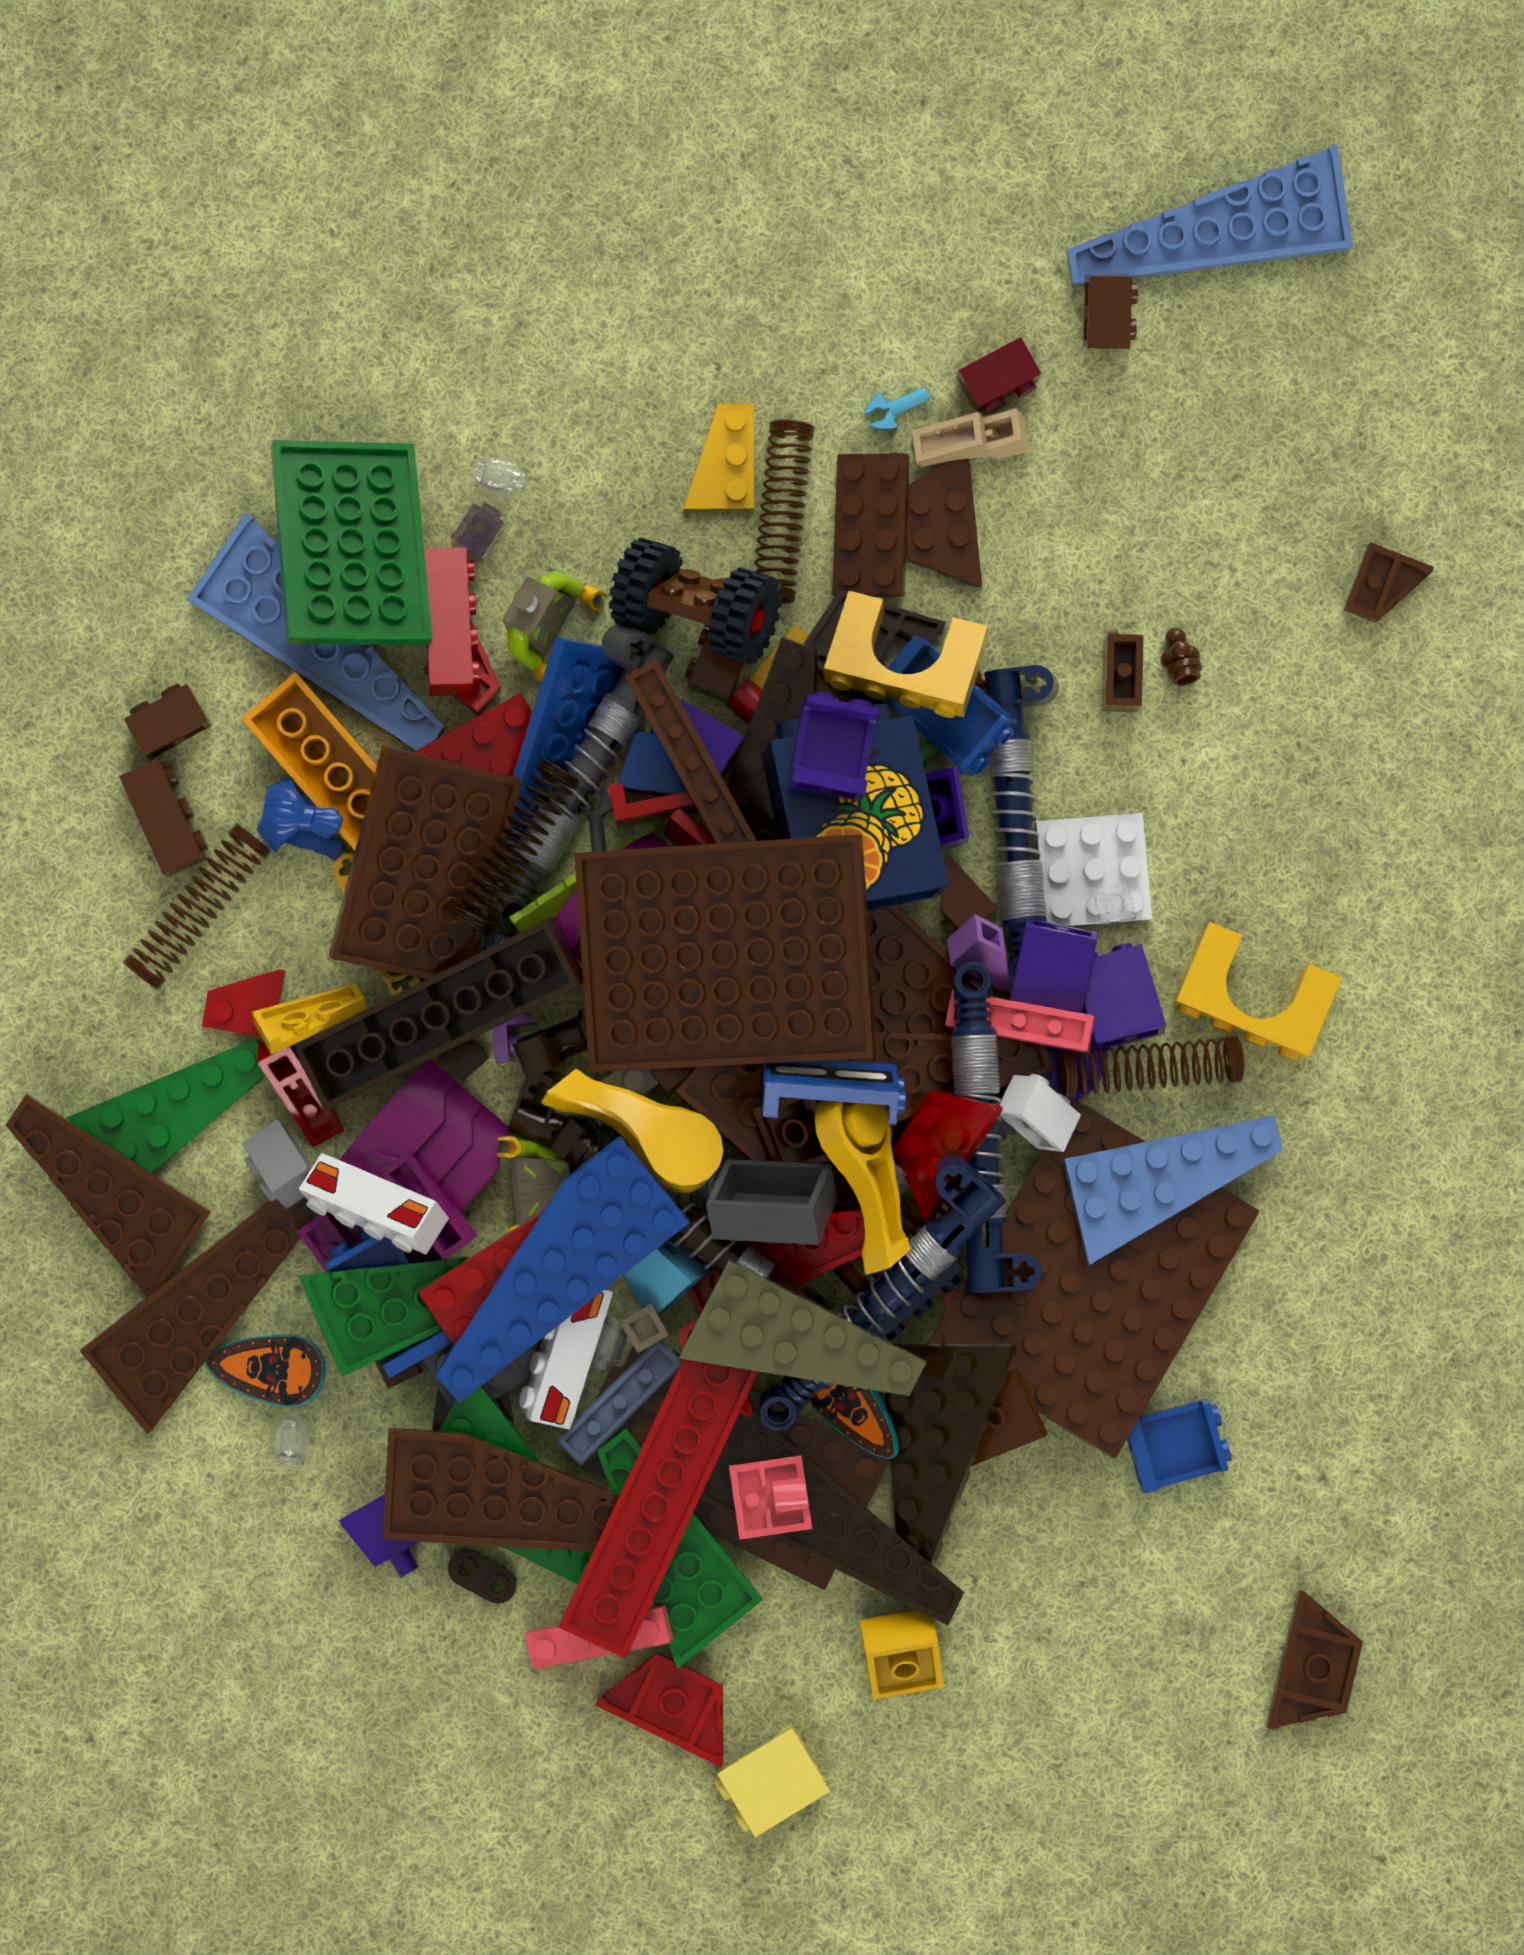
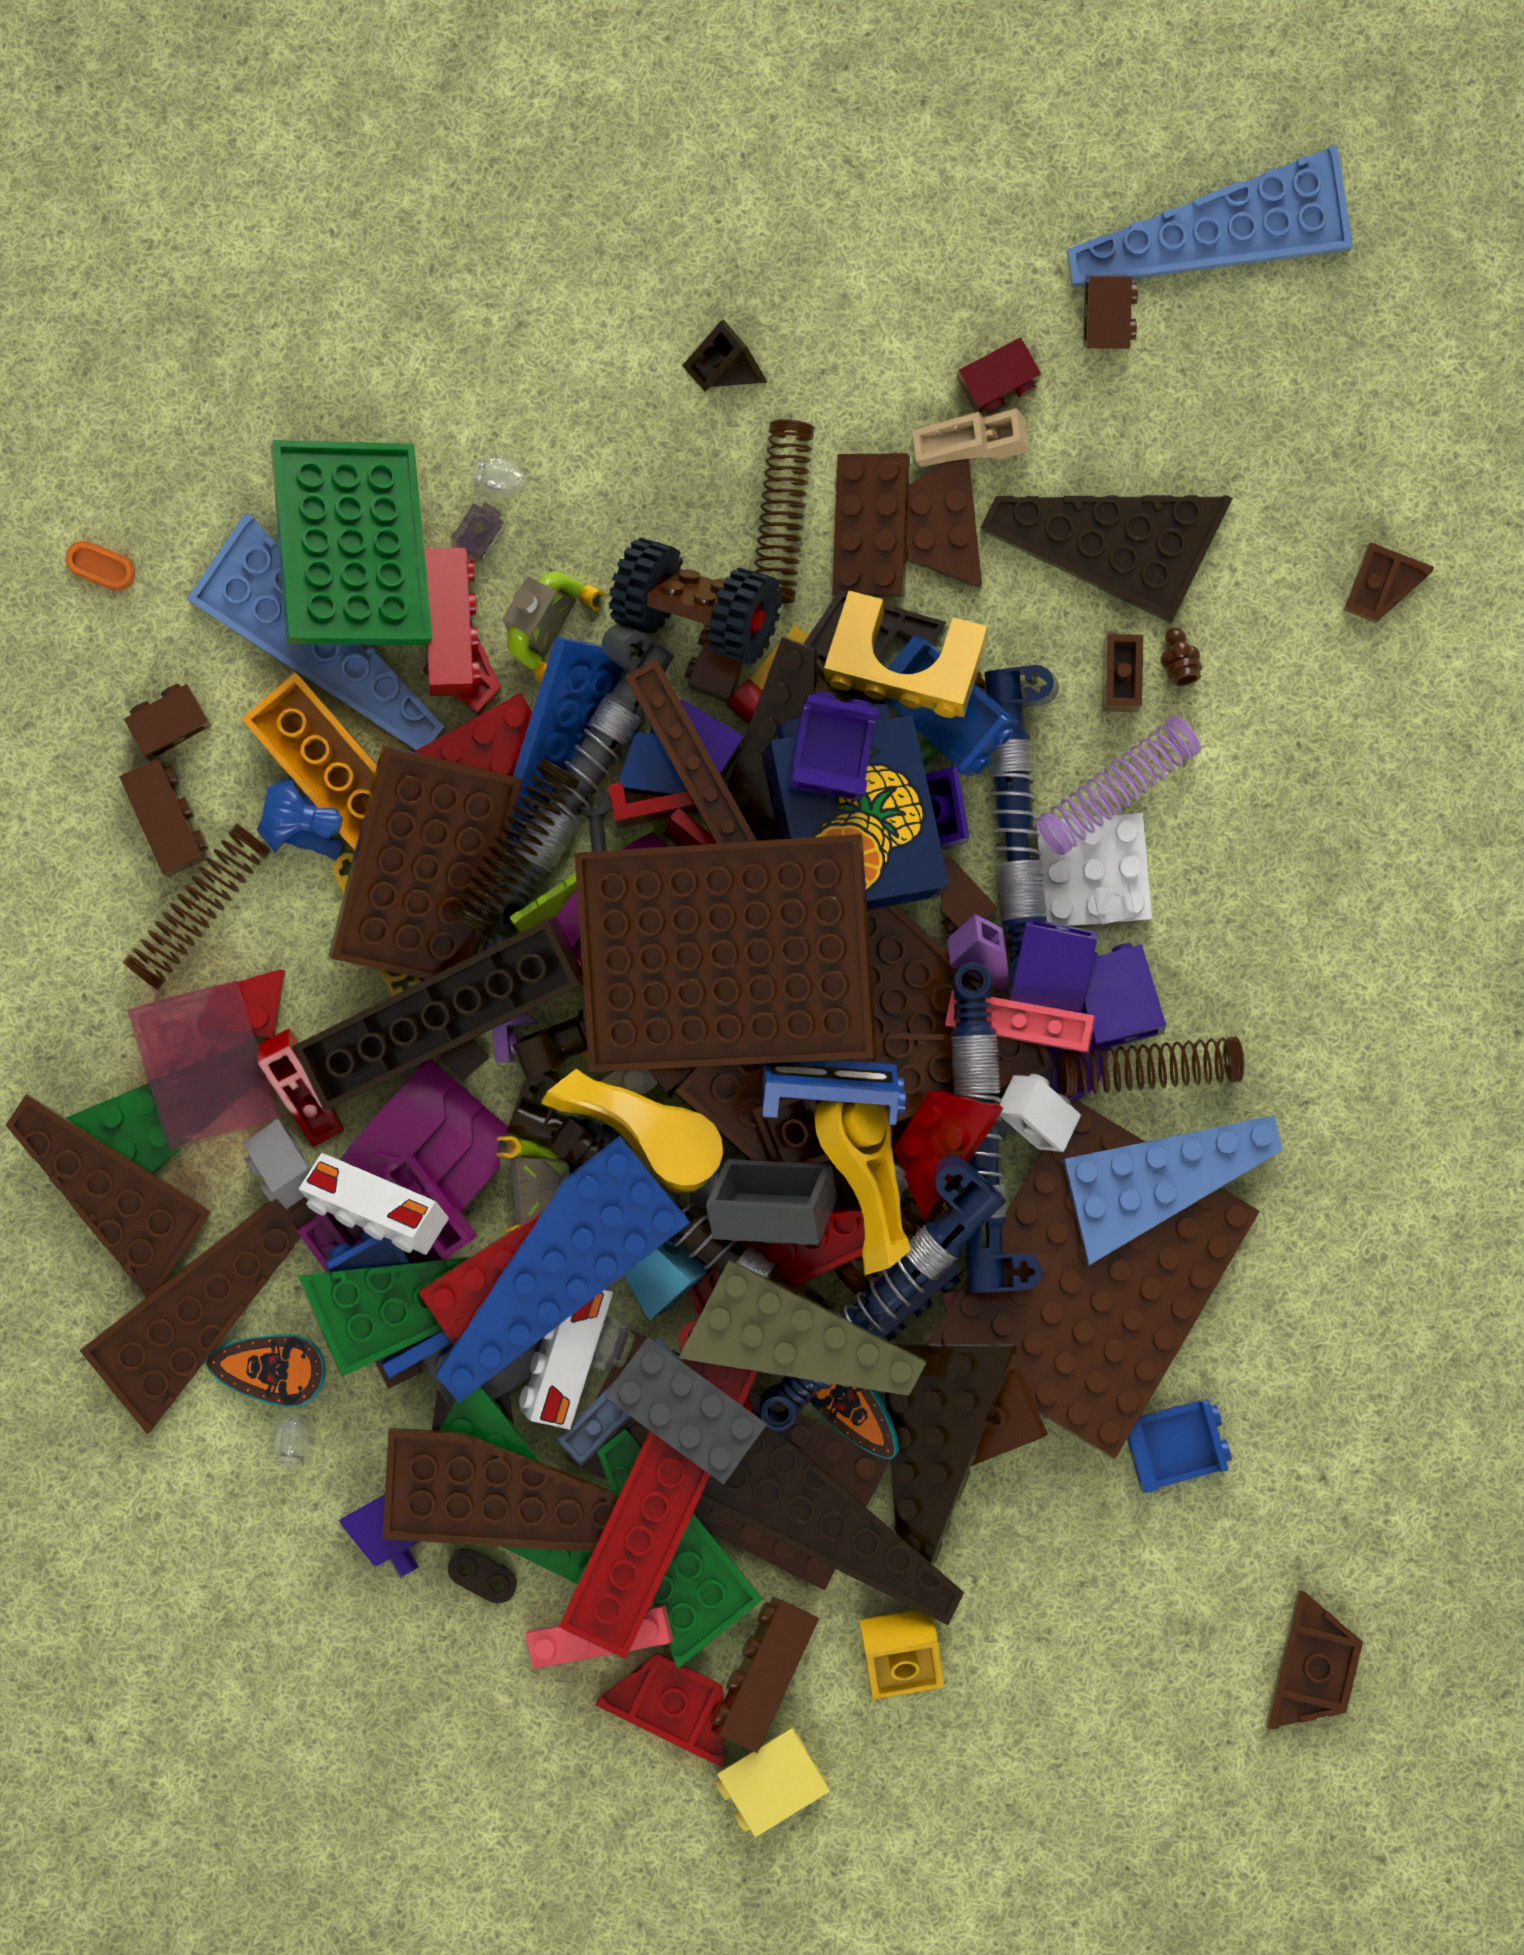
(100, 565): none -> orange tile
(202, 1065): none -> clear pink slope
(304, 1017): yellow wing -> none
(644, 1328): dark tan plate -> none
(685, 1410): none -> dark grey plate
(723, 361): none -> dark brown slope
(726, 464): yellow wing -> none
(763, 1674): none -> reddish brown brick
(770, 1497): coral plate -> none
(894, 408): medium azure bar -> none
(1052, 821): none -> lavender piece
(1123, 545): none -> dark brown wing
(1206, 994): yellow arch -> none

